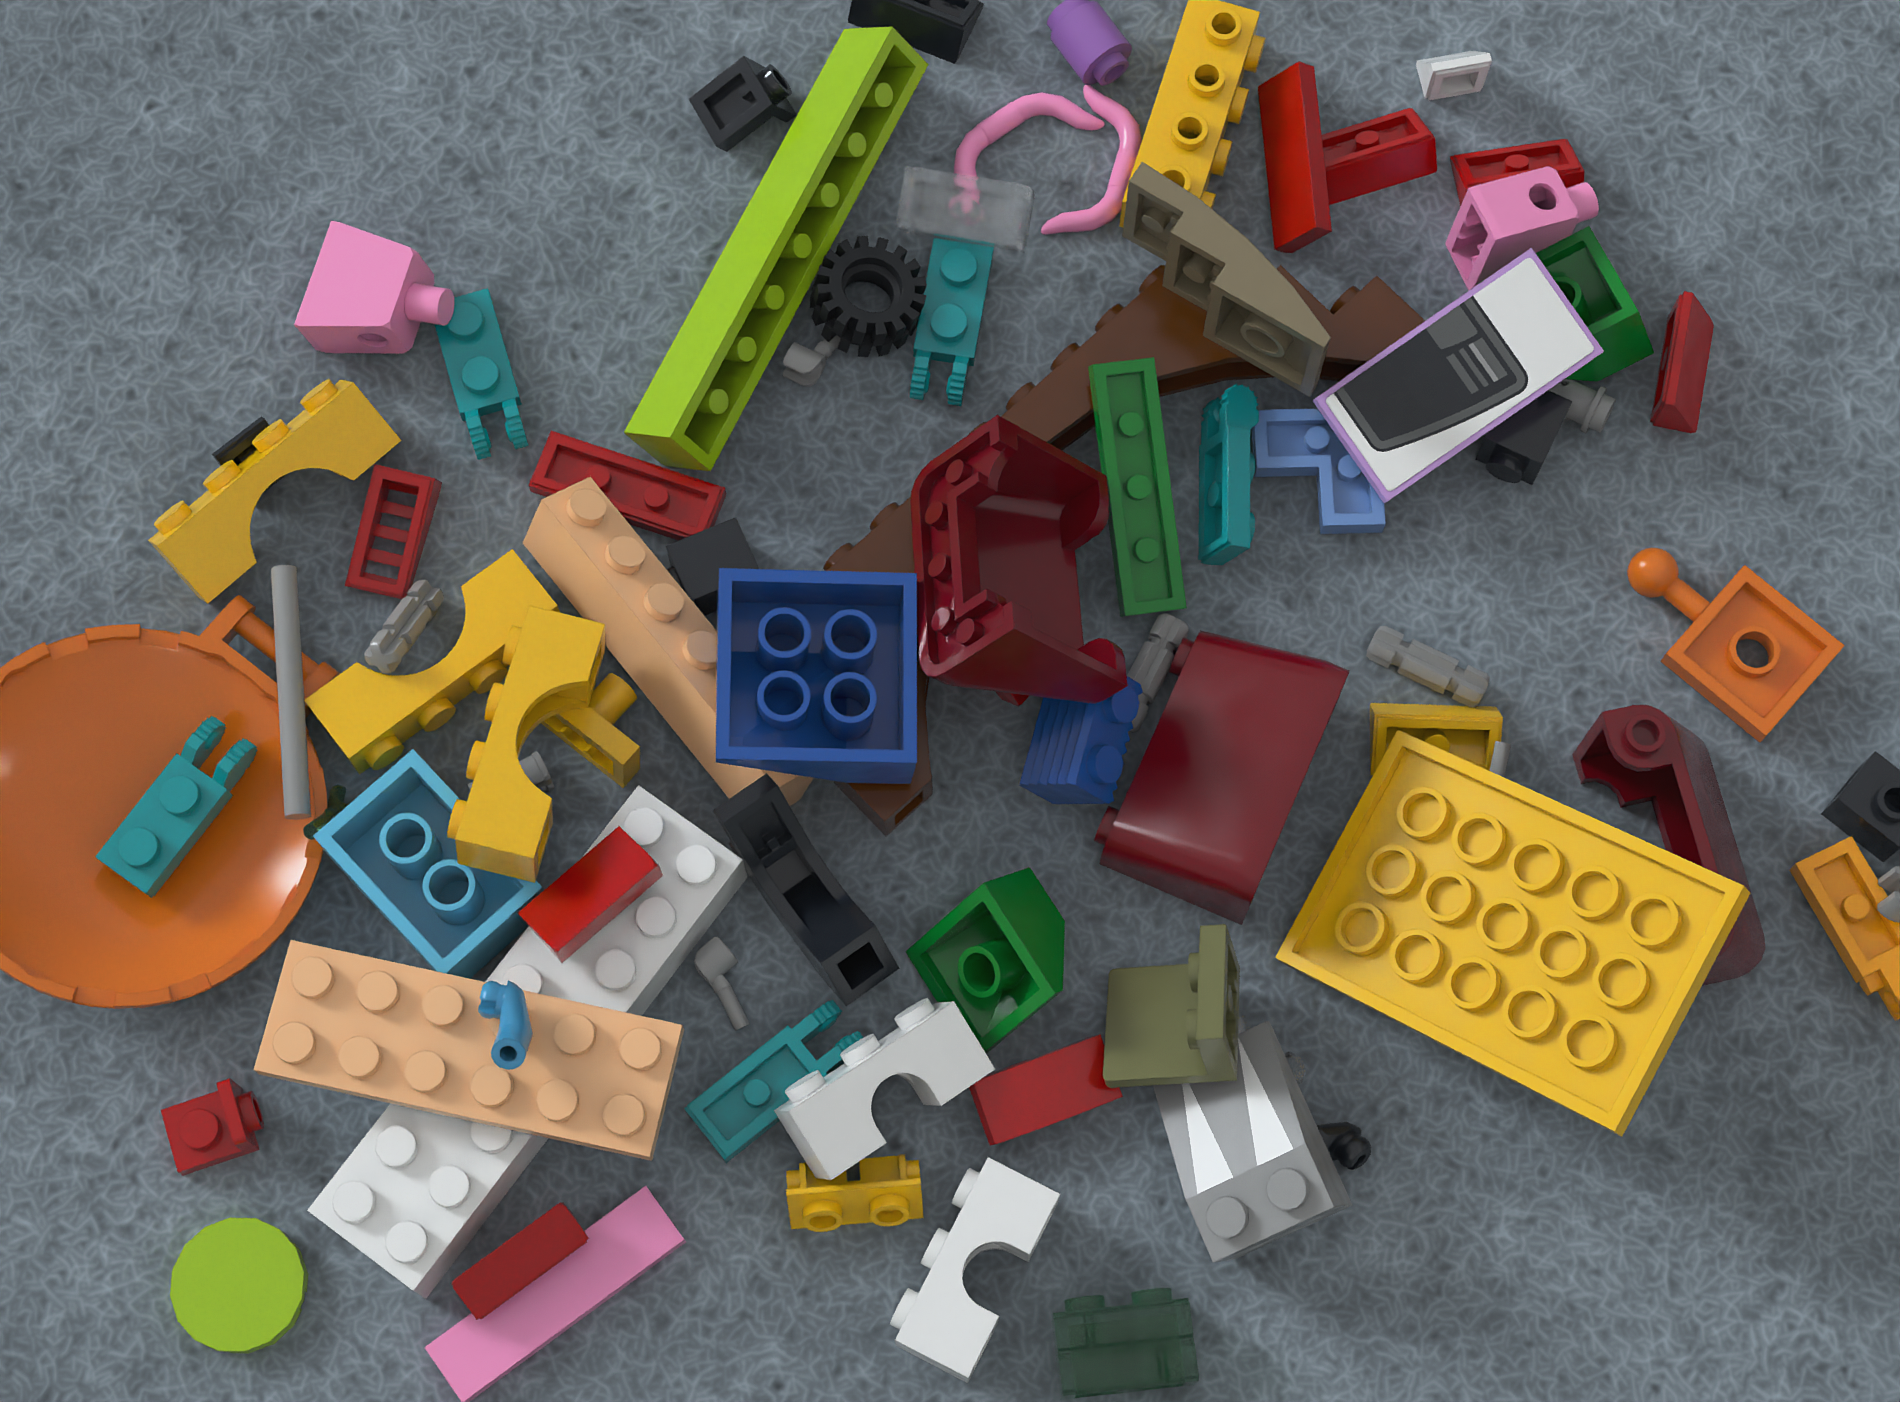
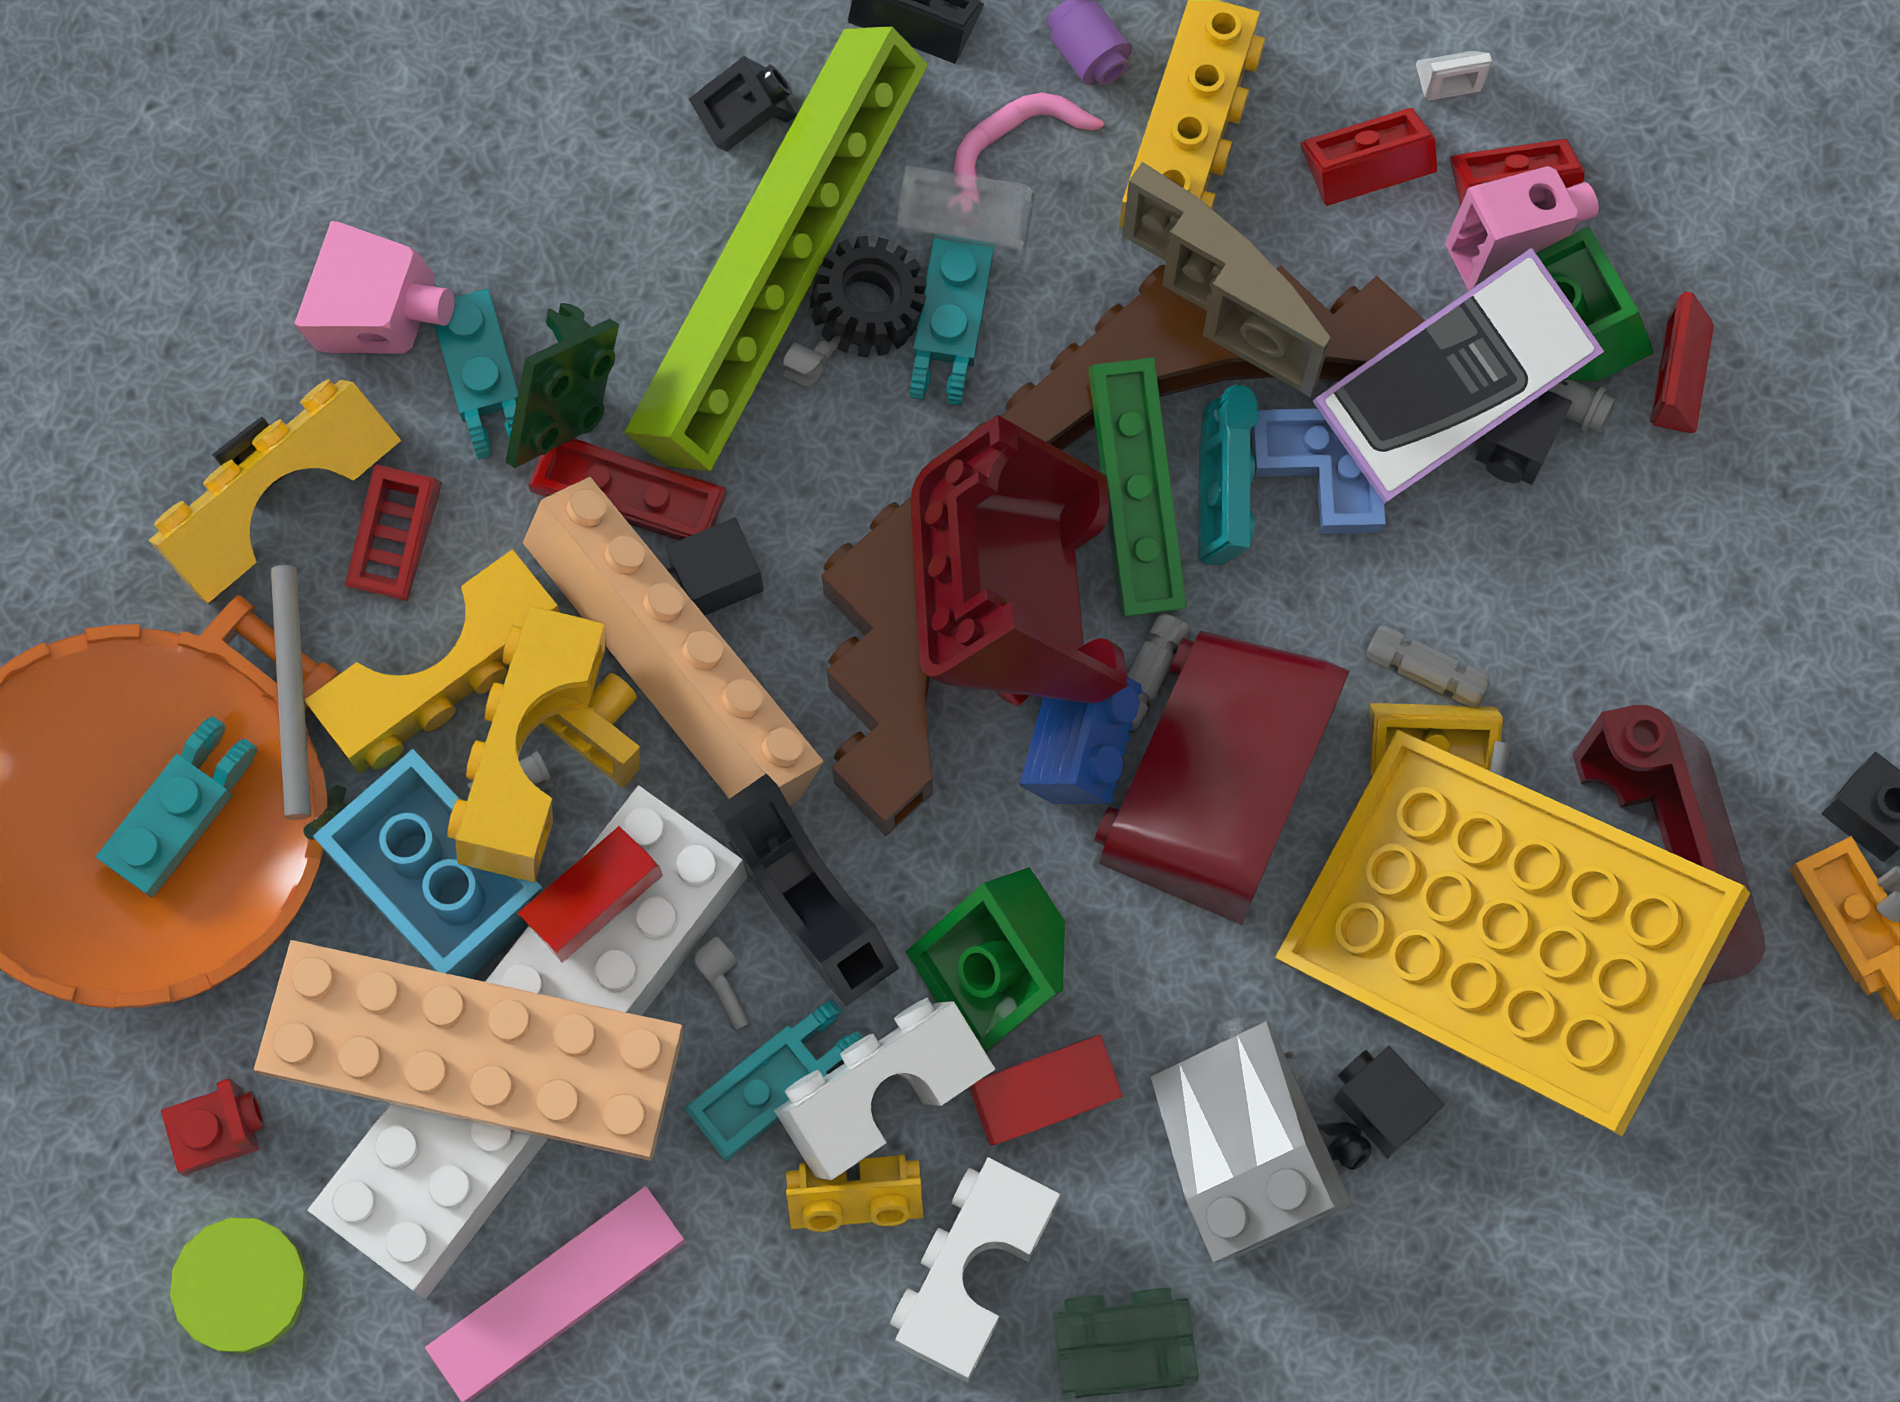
(404, 626): light grey axle -> none
(515, 1028): dark azure arm -> none
(520, 1261): red slope -> none
(562, 385): none -> dark green plate
(818, 673): blue slope -> none
(1129, 145): bright pink animal -> none
(1175, 1018): olive bracket -> none
(1294, 158): red tile -> none
(1386, 1099): none -> black brick
(1707, 649): orange plate -> none

